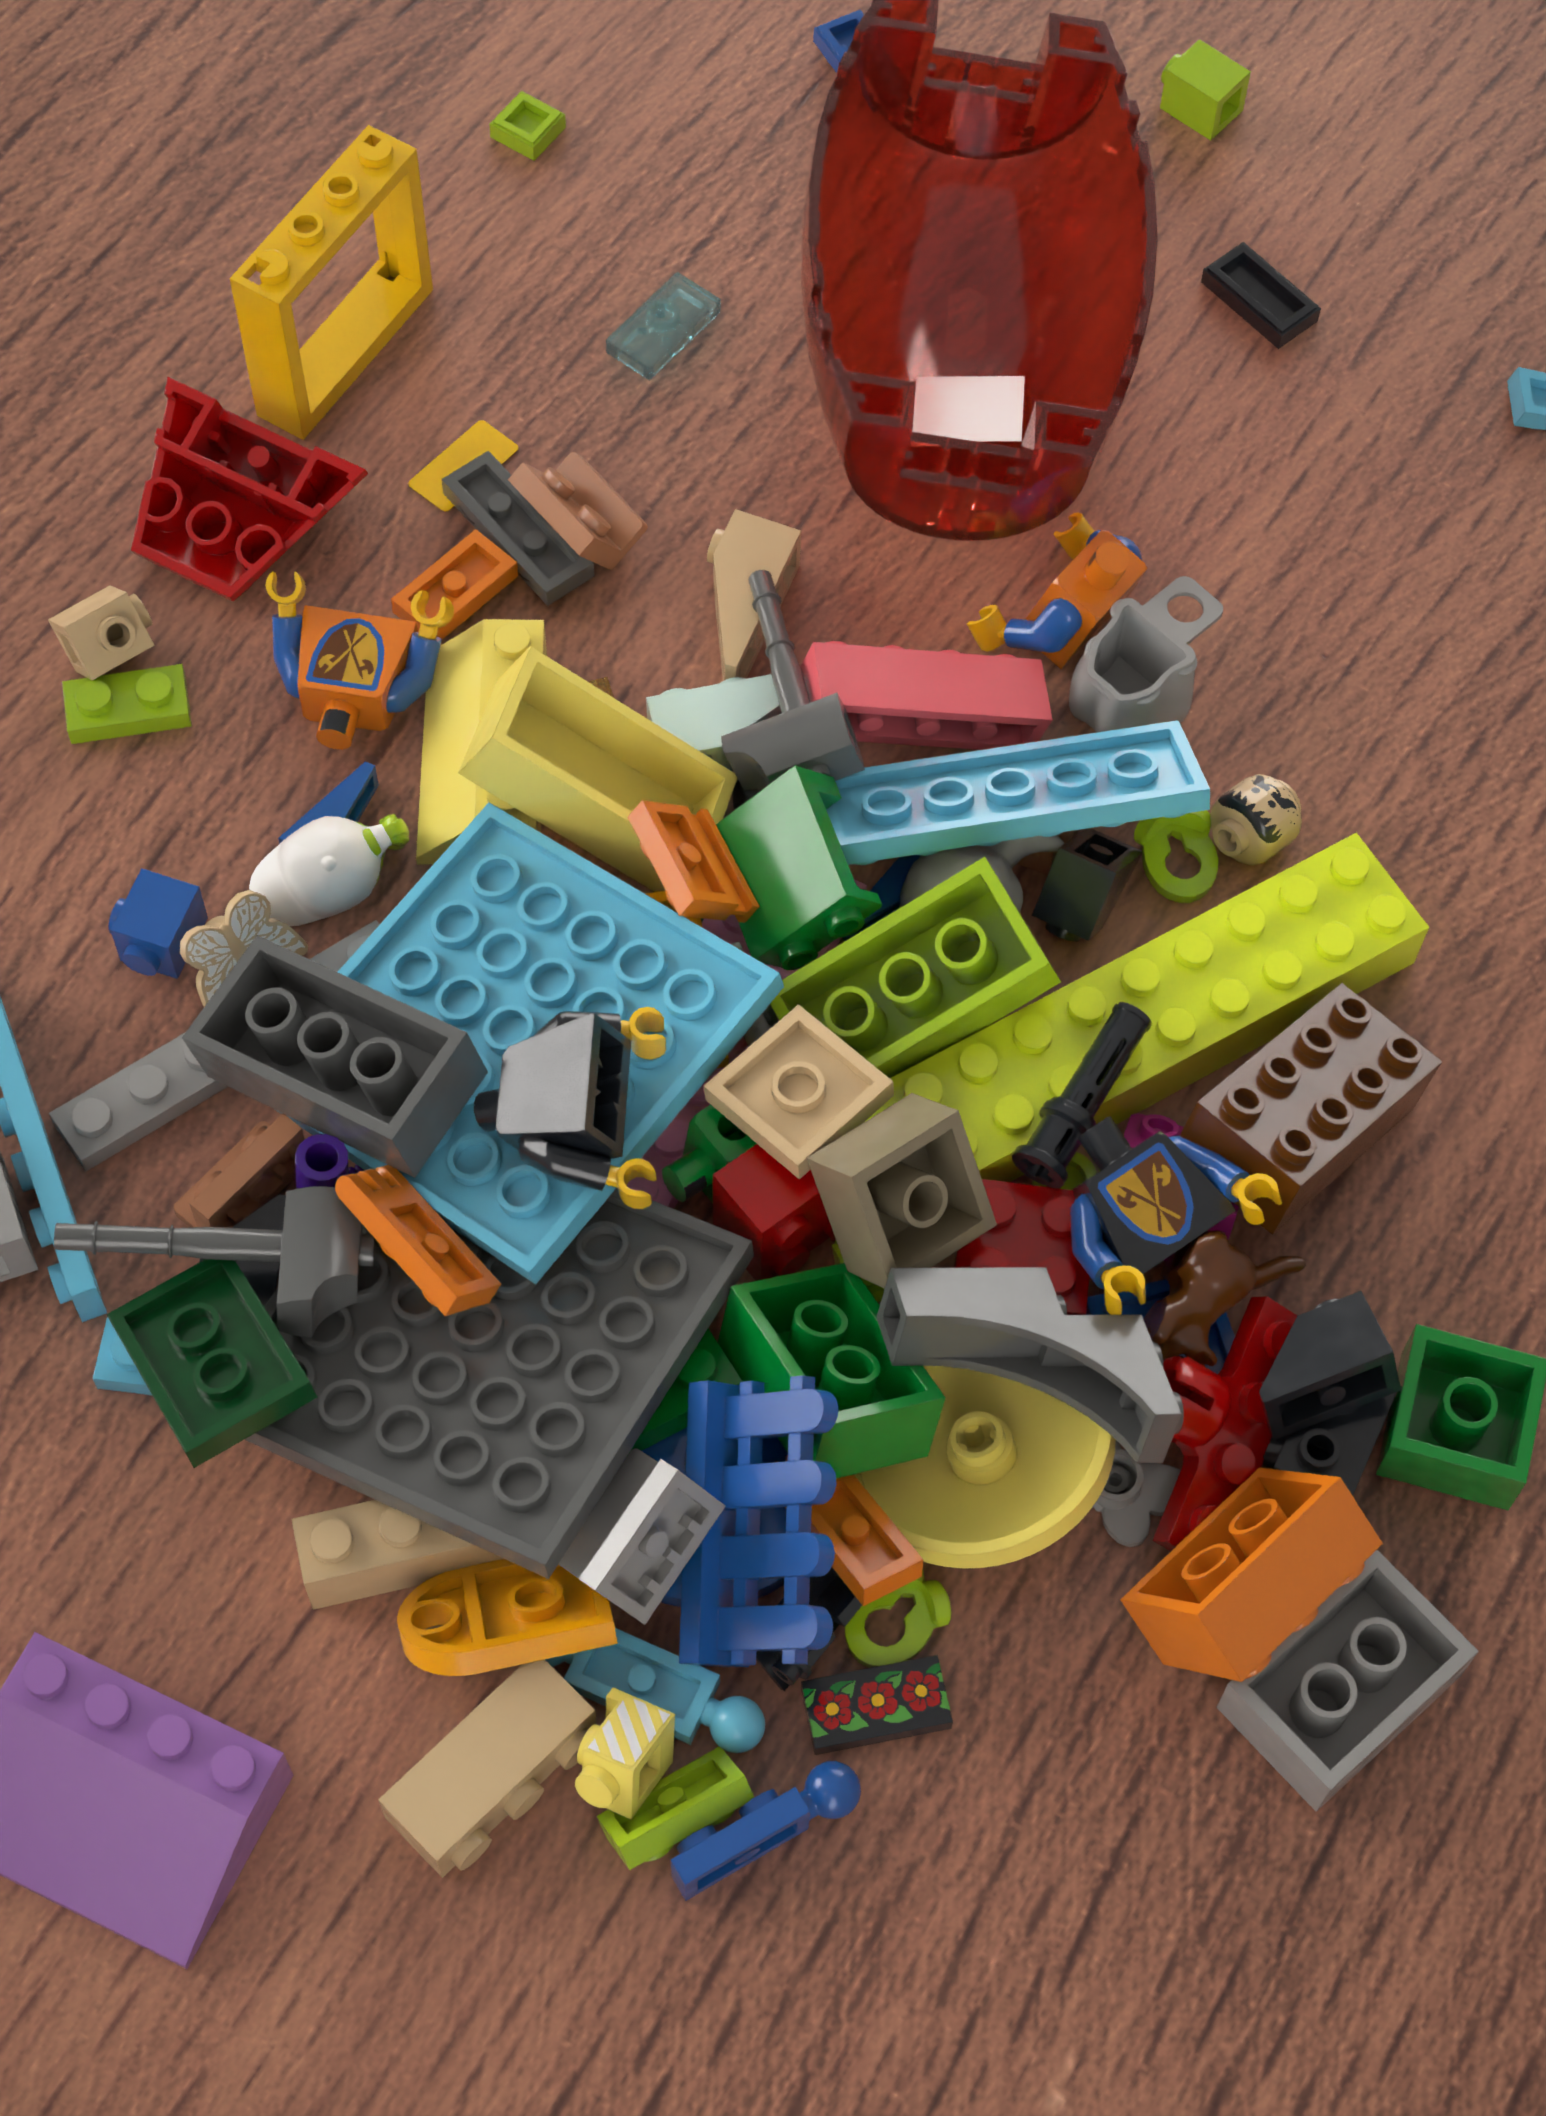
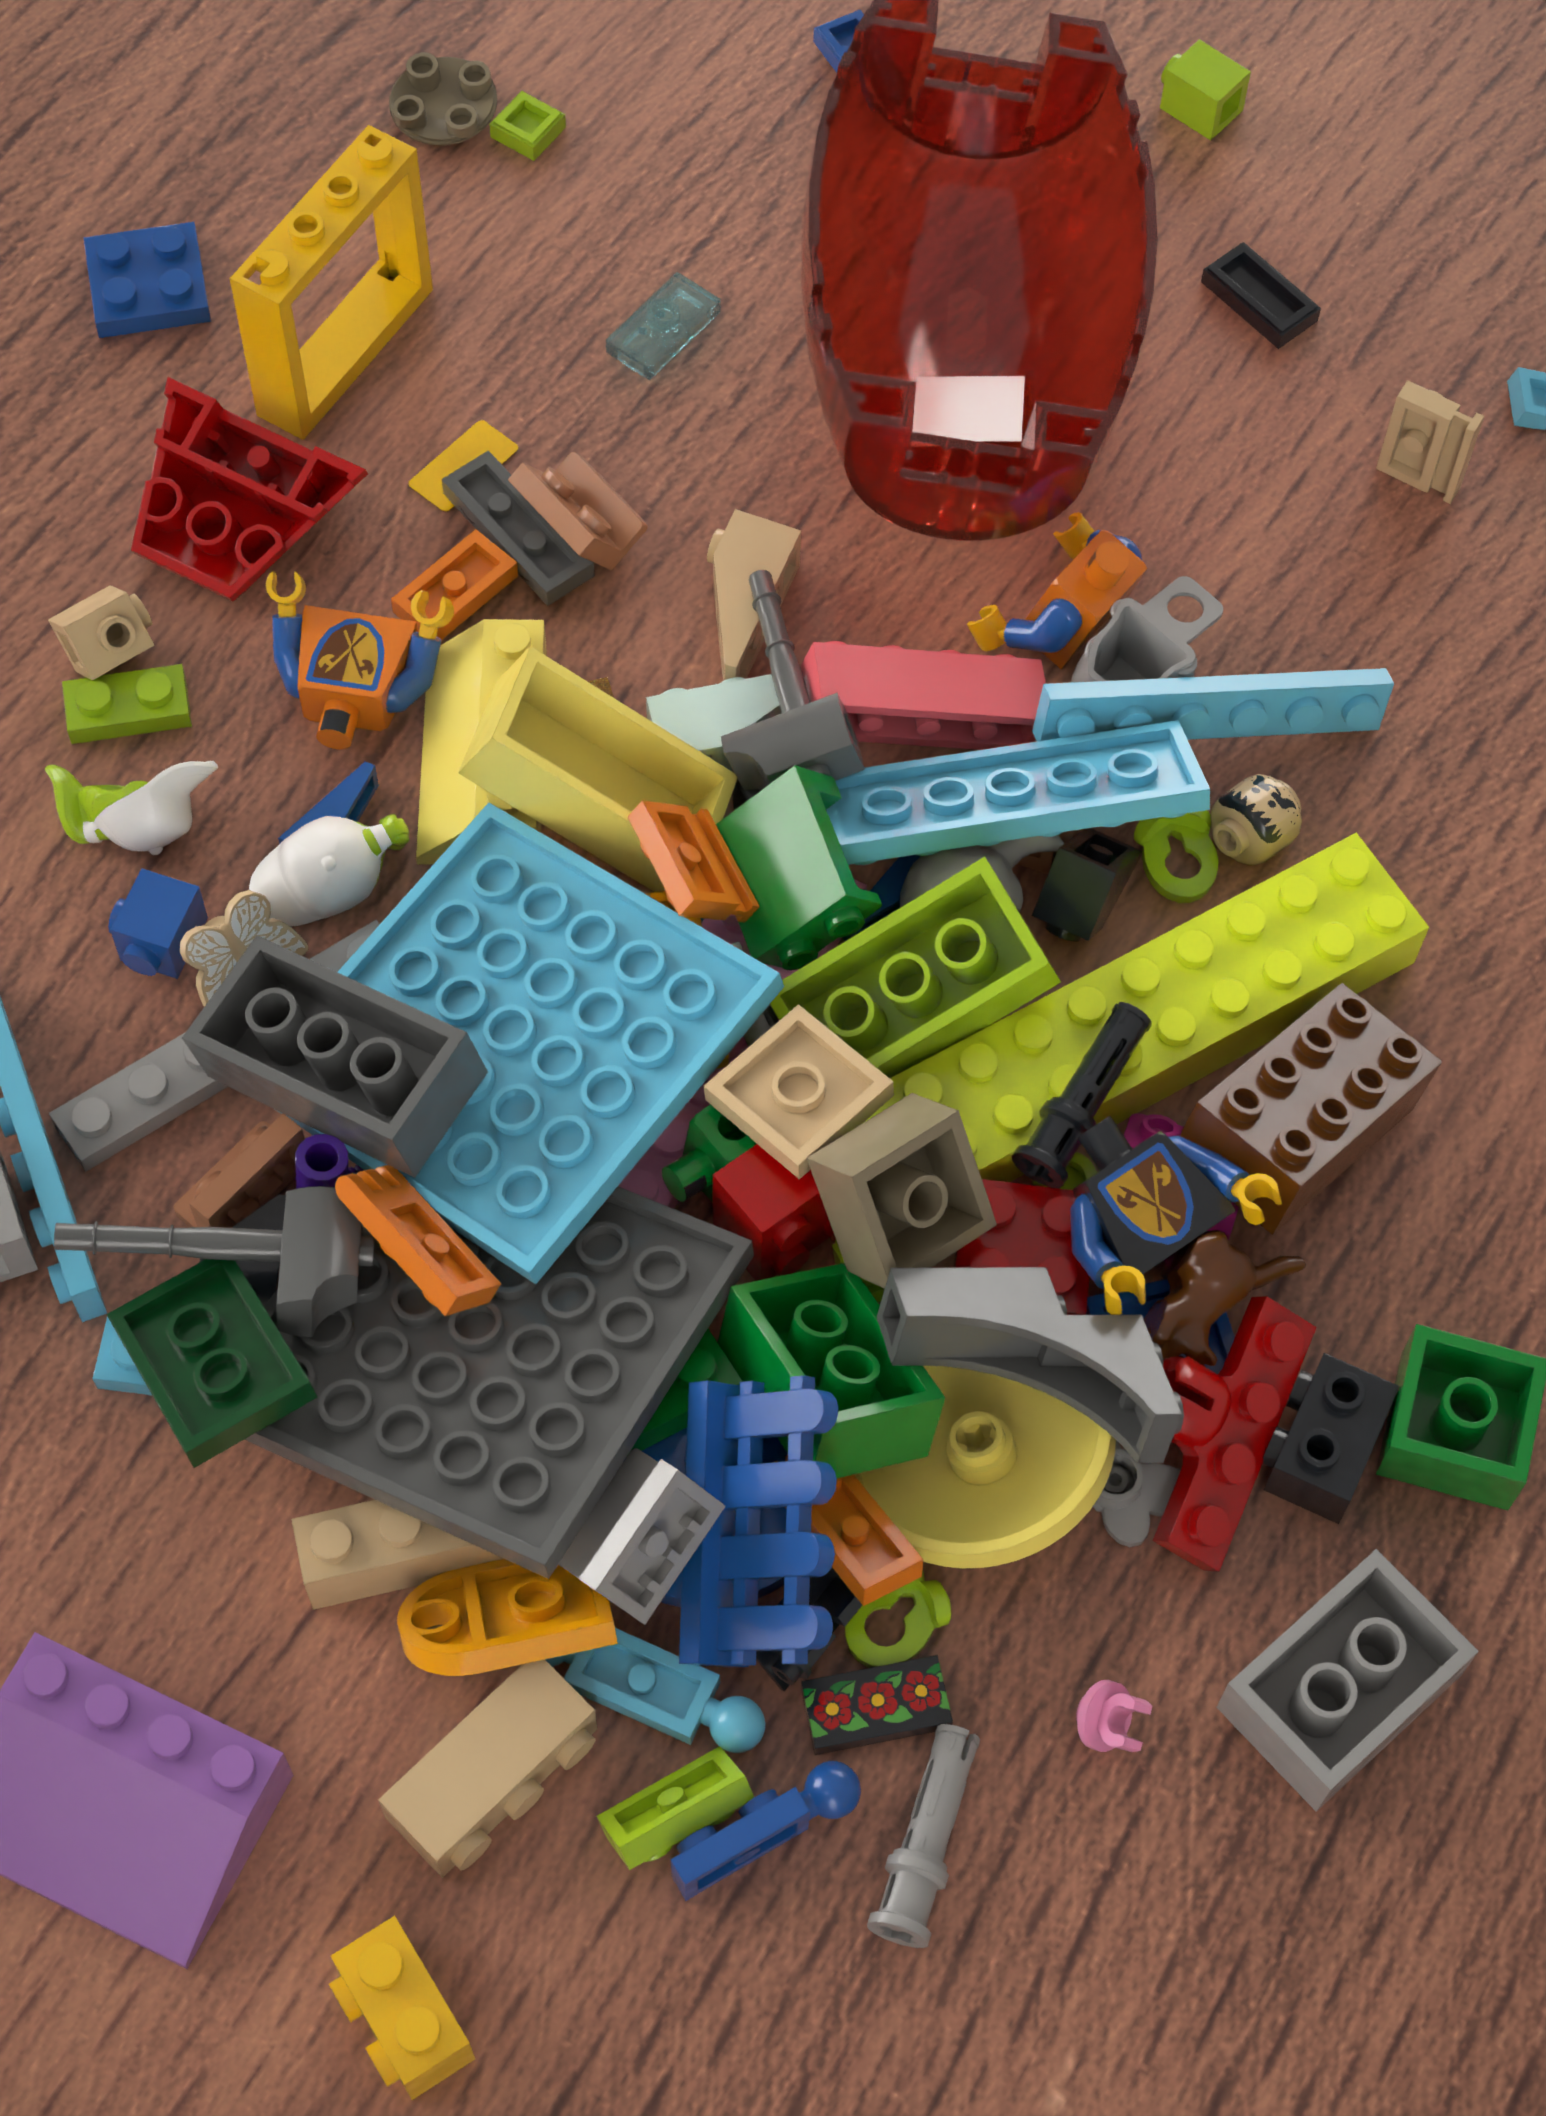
(133, 815): none -> white hair
(146, 279): none -> blue plate
(403, 2008): none -> yellow brick
(443, 99): none -> dark tan dish
(568, 1098): torso -> none
(625, 1754): light yellow brick -> none
(918, 1865): none -> light grey pin
(1106, 1716): none -> bright pink plate
(1219, 704): none -> medium azure plate
(1252, 1573): orange brick -> none
(1328, 1366): black slope -> none
(1428, 441): none -> tan plate

